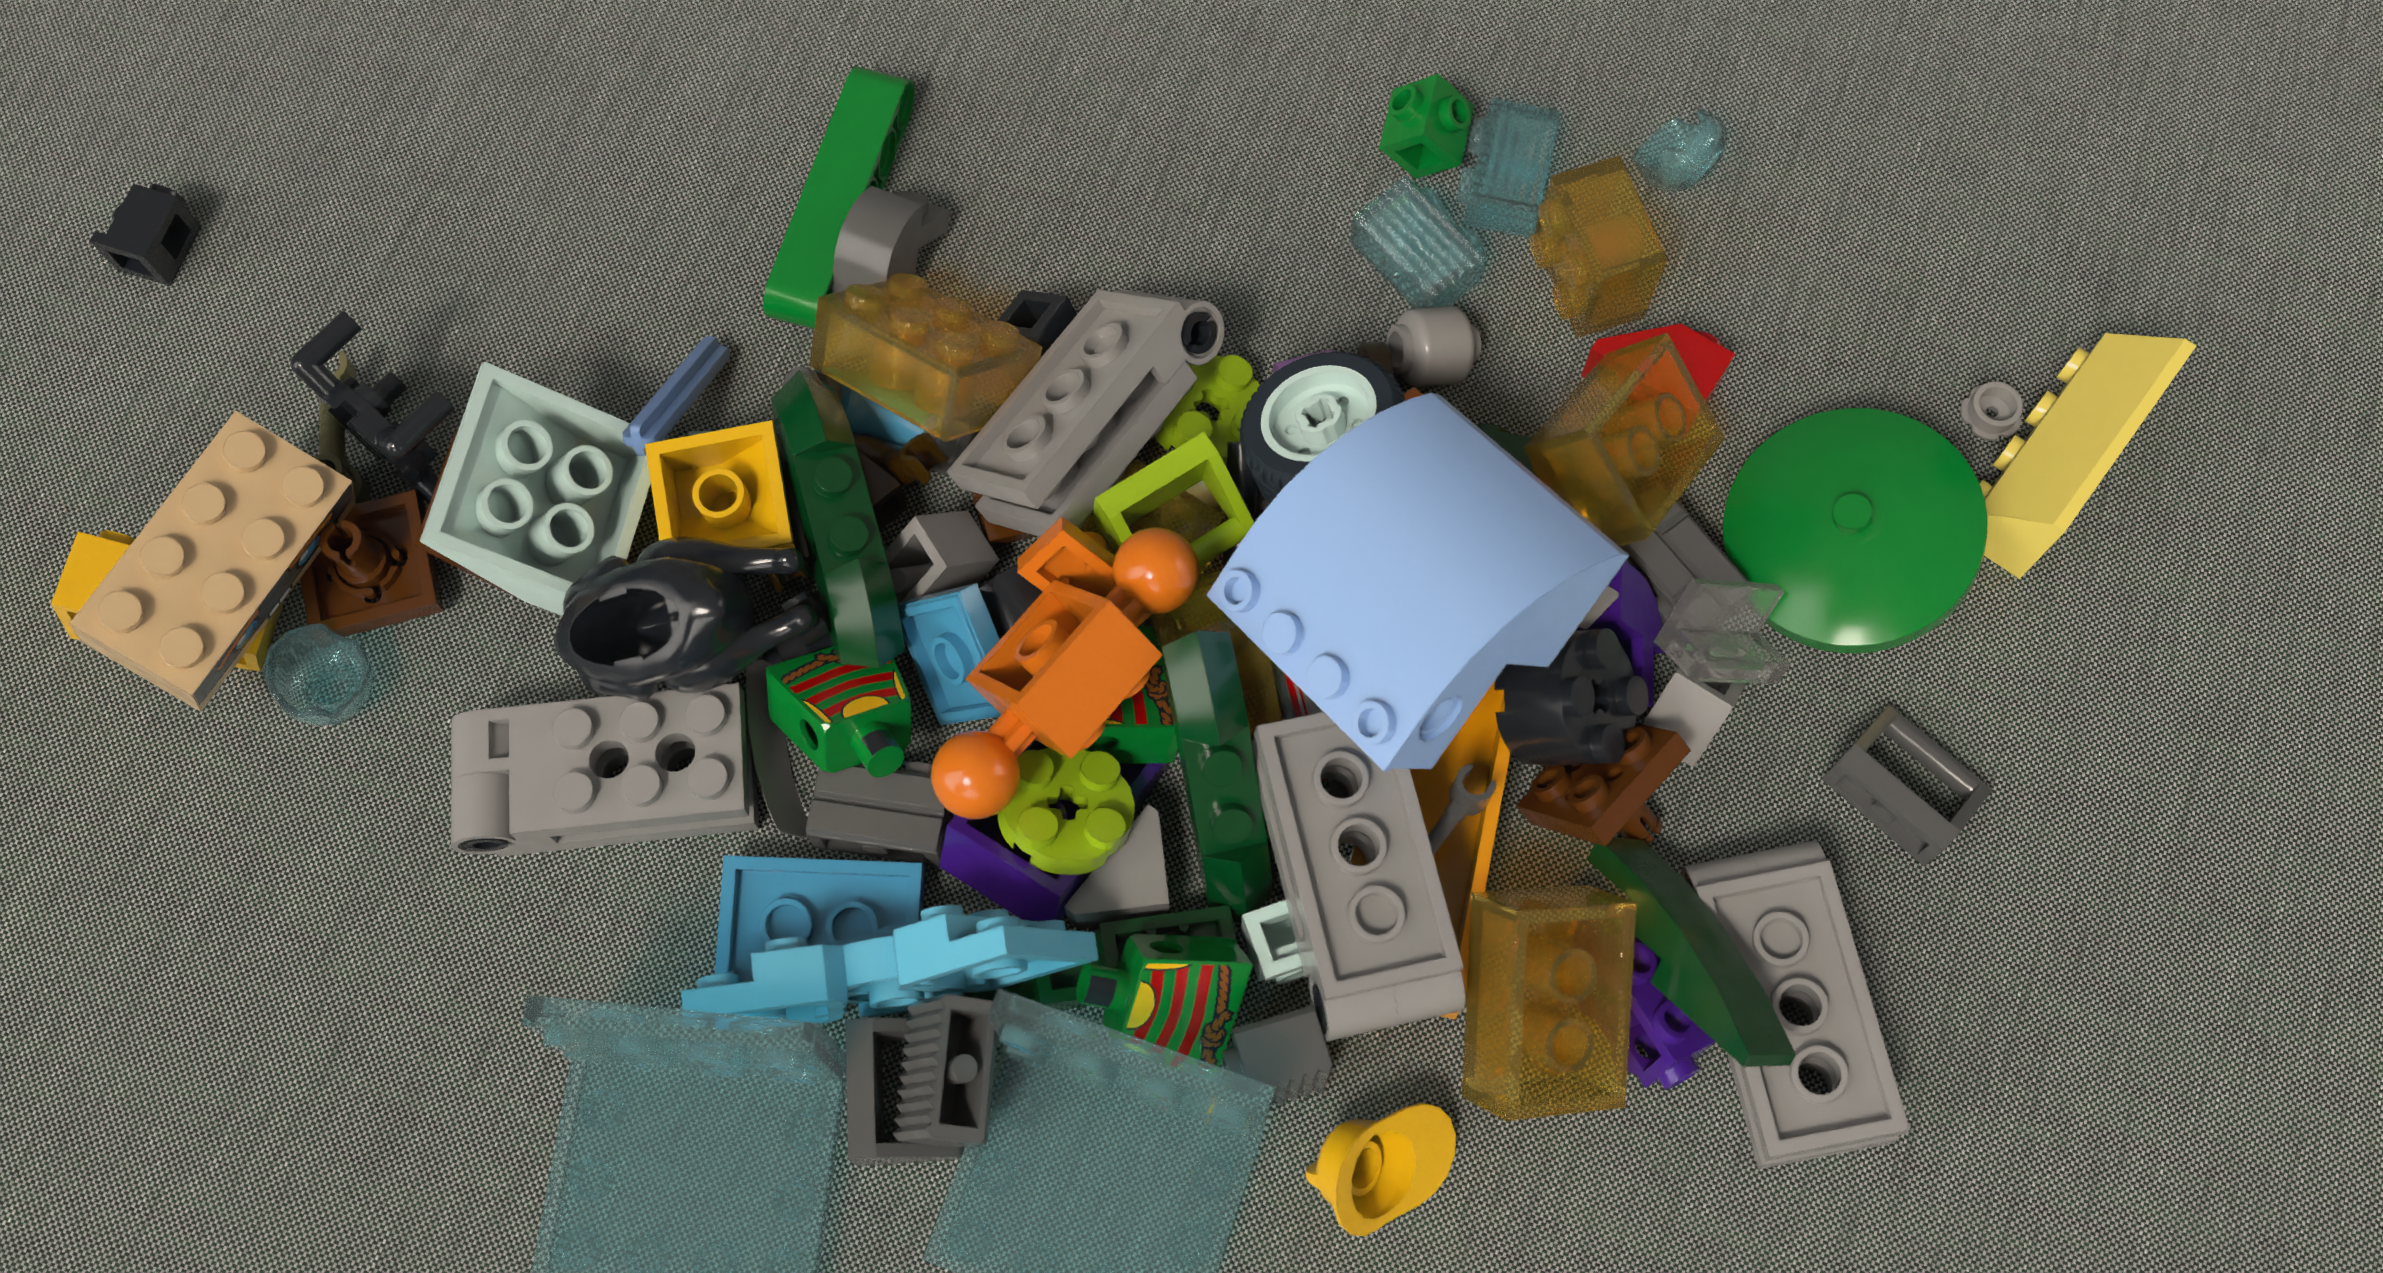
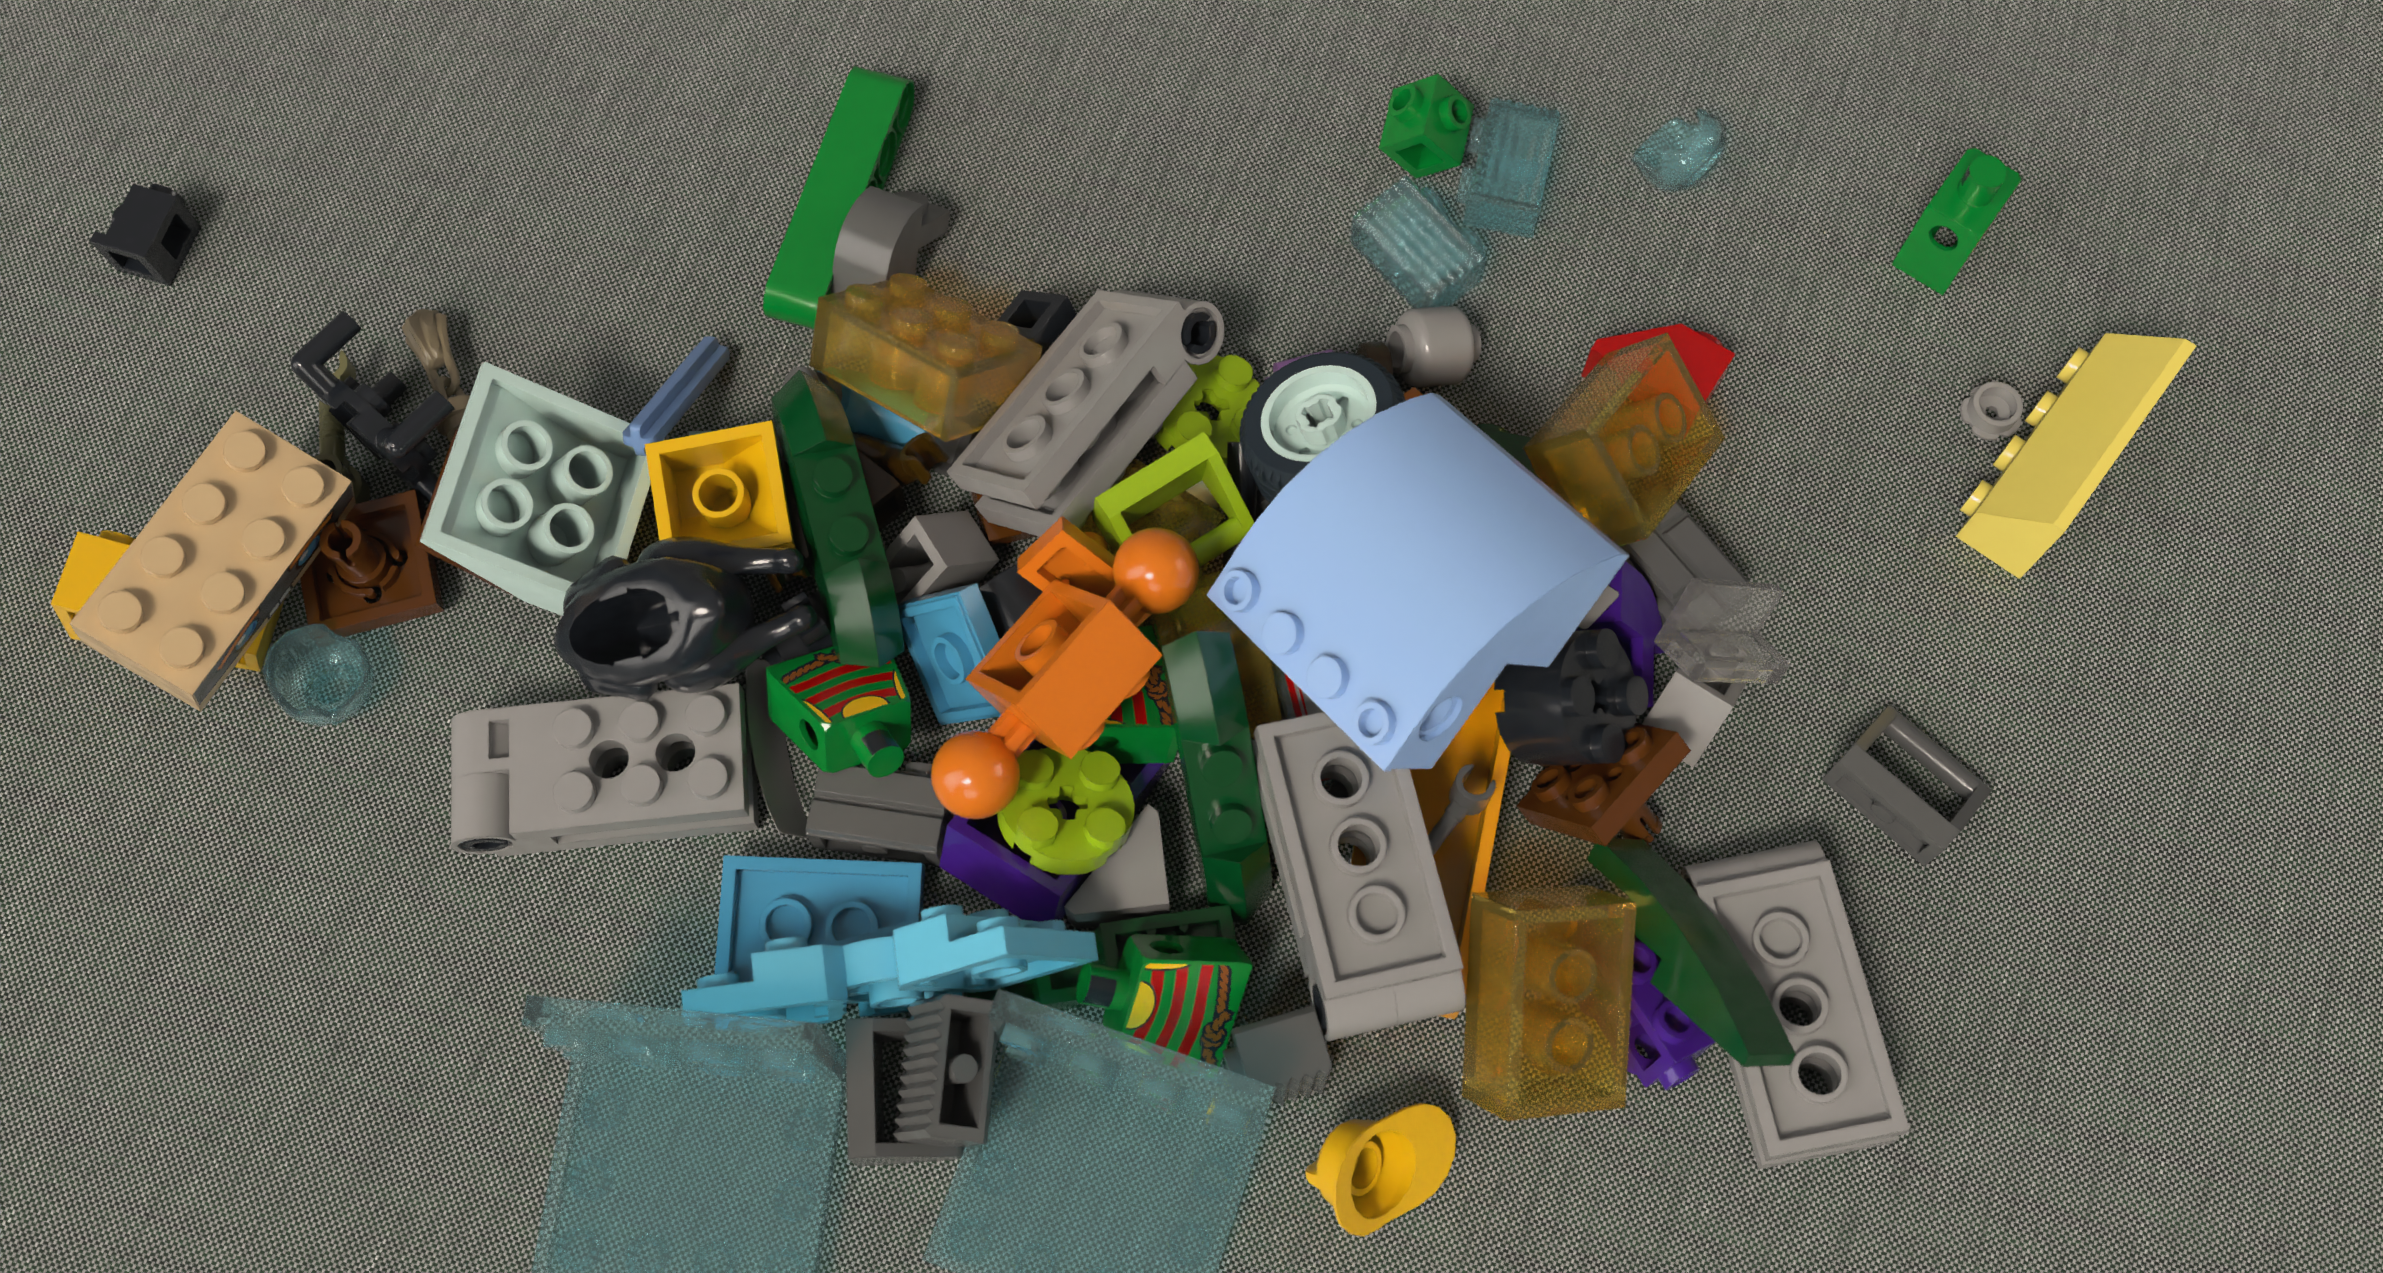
(429, 340): none -> dark tan piece
(1272, 943): light aqua brick -> none
(1597, 247): clear yellow brick -> none
(1860, 526): green dish -> none
(1967, 206): none -> green torso

